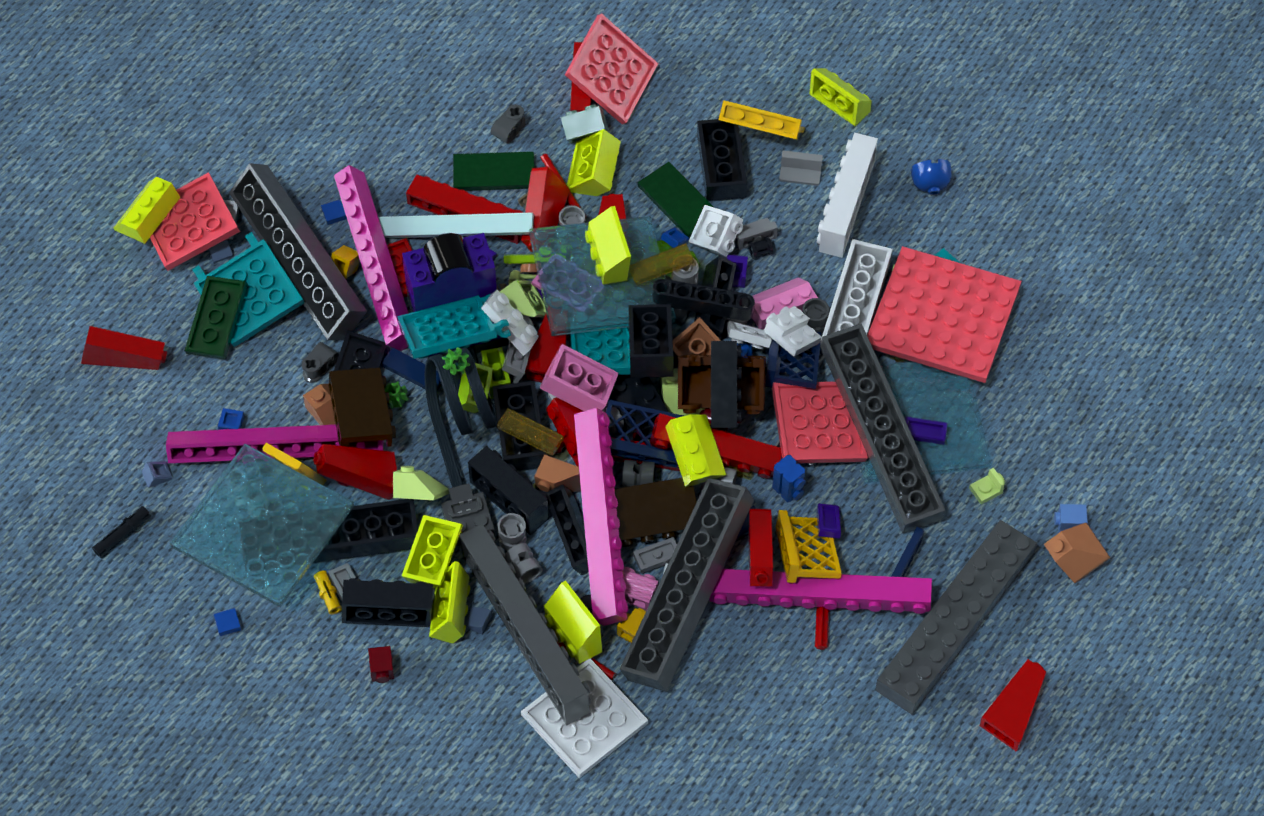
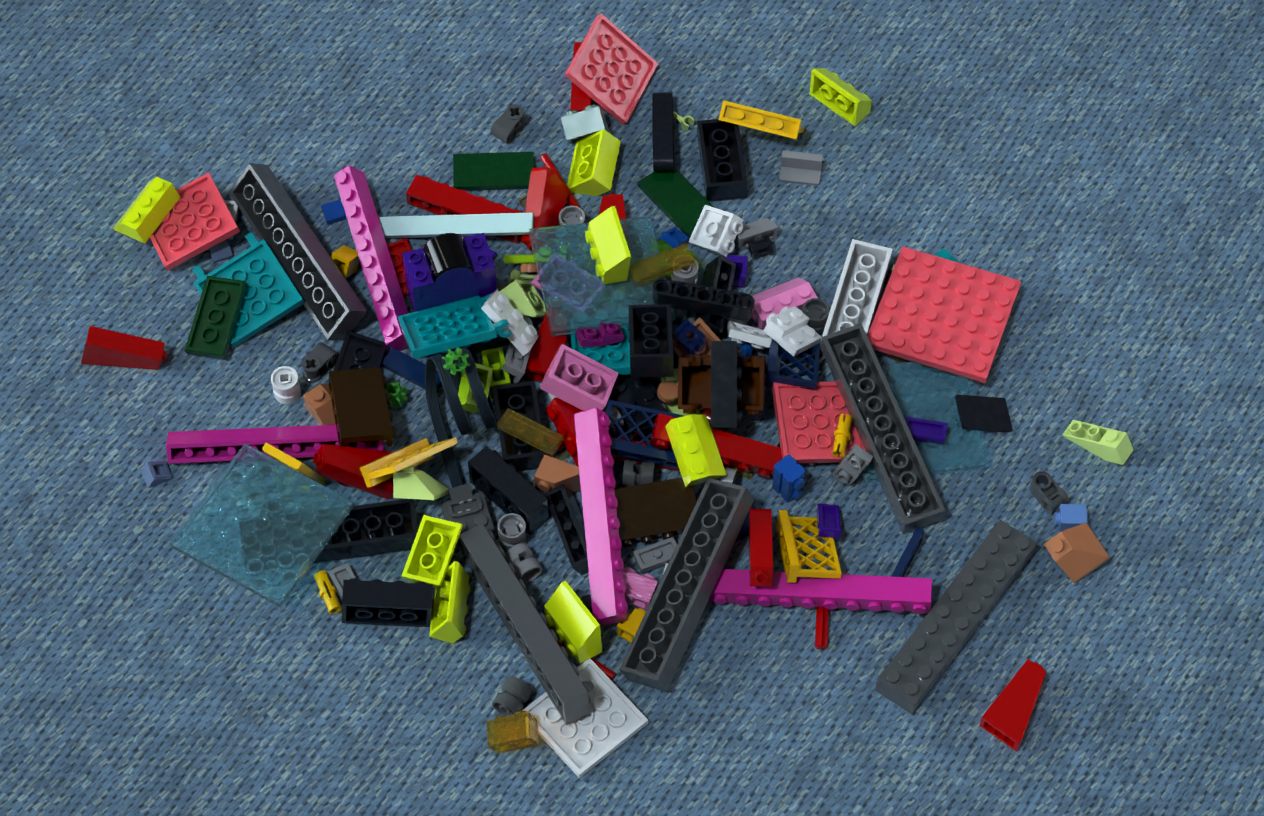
(119, 533): black pin -> none
(227, 622): blue tile -> none
(231, 419): blue plate -> none
(285, 385): none -> white wheel
(381, 664): dark red brick -> none
(411, 455): none -> yellow fence
(478, 619): sand blue slope -> none
(512, 732): none -> clear yellow brick
(513, 695): none -> dark grey wheel
(605, 335): none -> magenta slope
(663, 131): none -> black beam
(667, 391): none -> nougat tile
(687, 119): none -> yellowish green hand
(691, 345): none -> clear blue brick
(842, 435): none -> yellow pin
(847, 194): white brick -> none
(852, 465): none -> light grey slope
(931, 176): blue cylinder -> none
(983, 413): none -> black piece
(988, 486): yellowish green bracket -> none
(1050, 495): none -> dark grey piece
(1104, 442): none -> yellowish green slope

